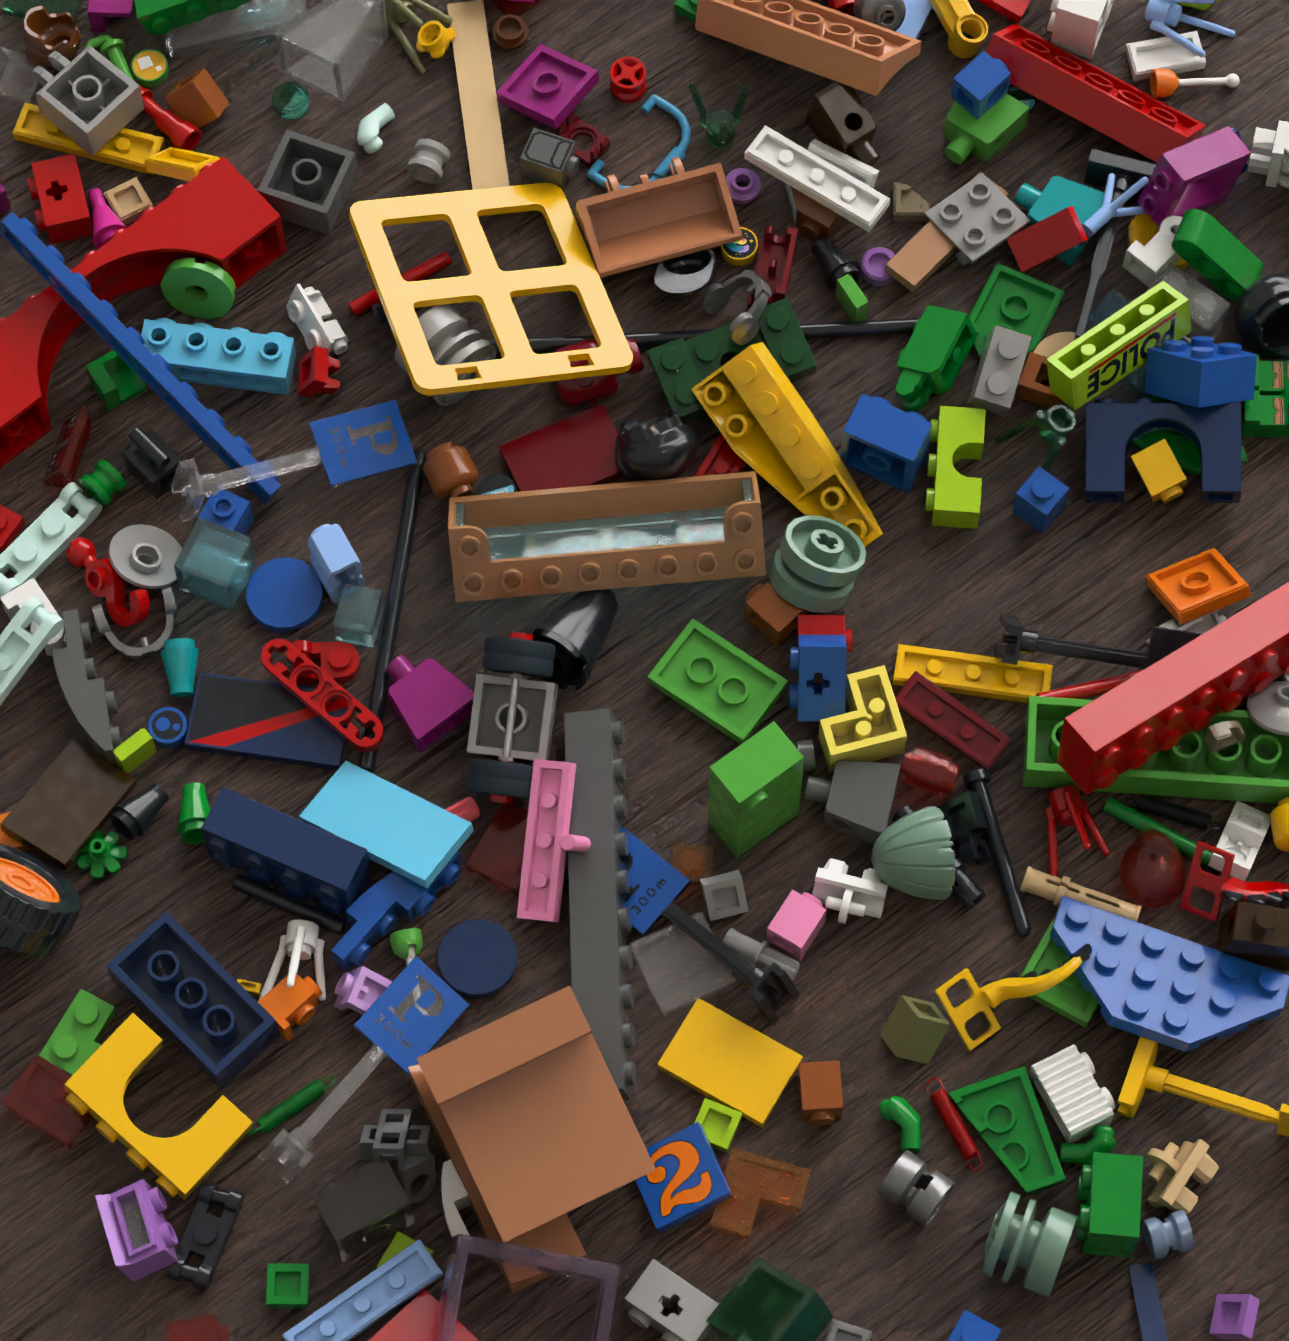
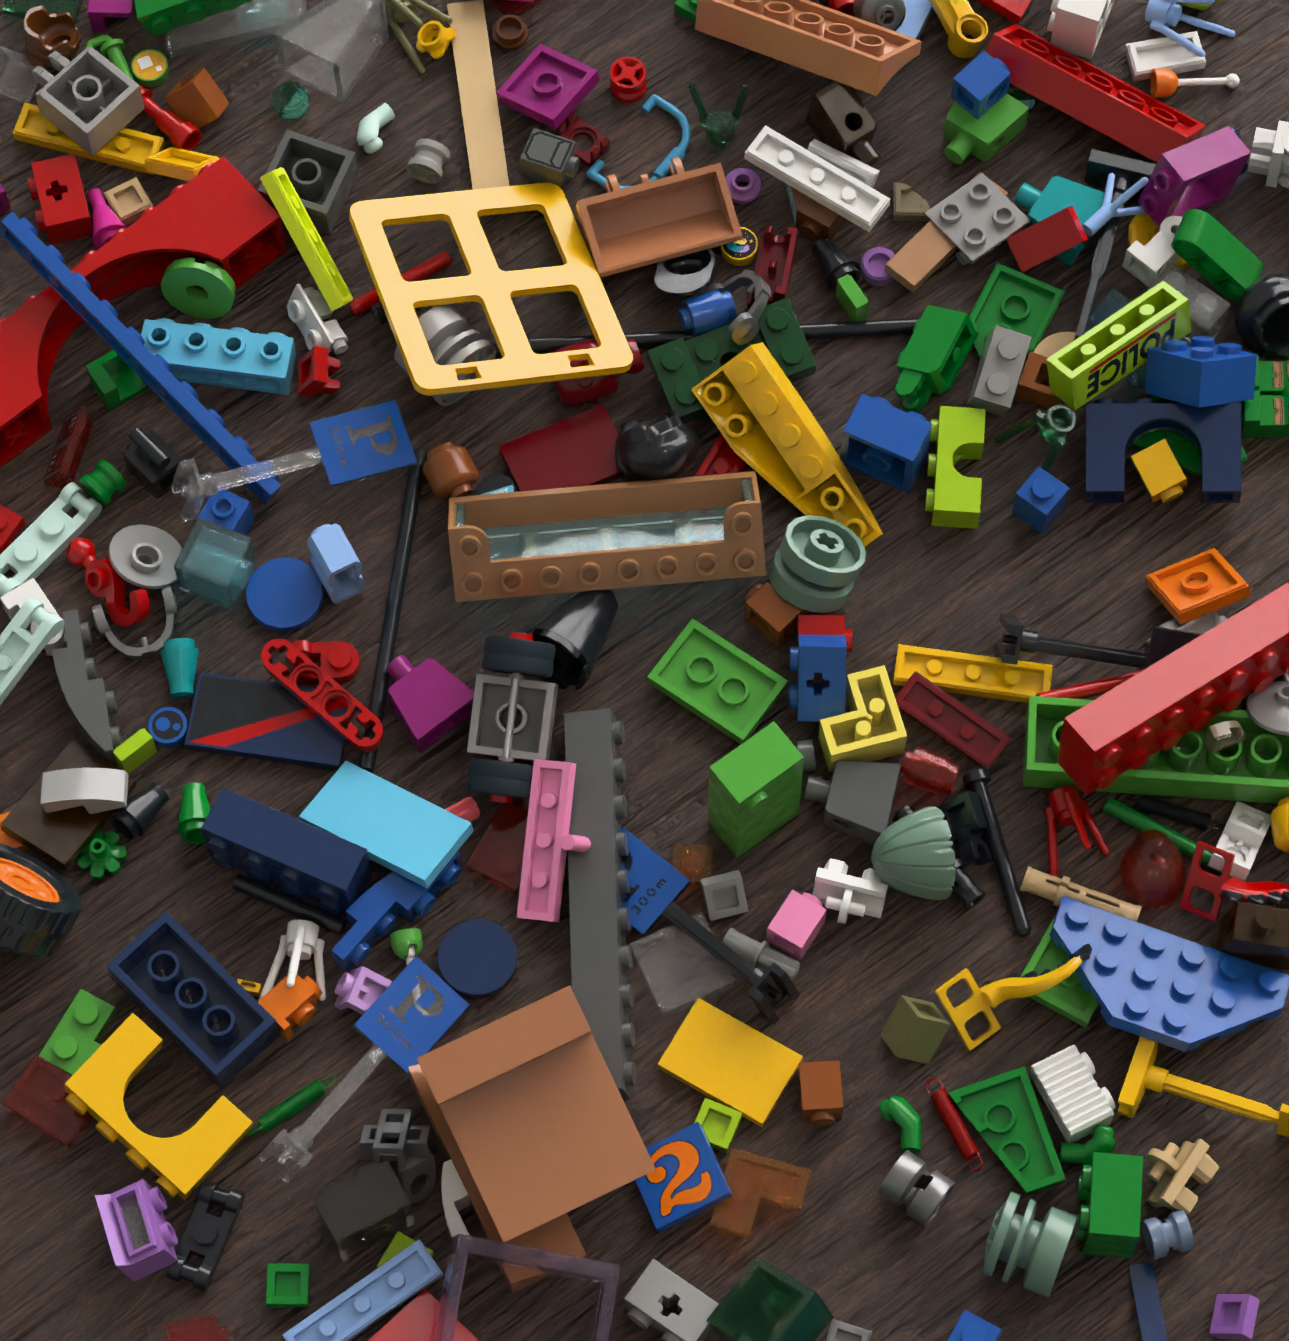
(88, 787): none -> light grey slope
(306, 238): none -> neon yellow tile
(358, 615): clear light blue panel -> none
(707, 312): none -> blue brick

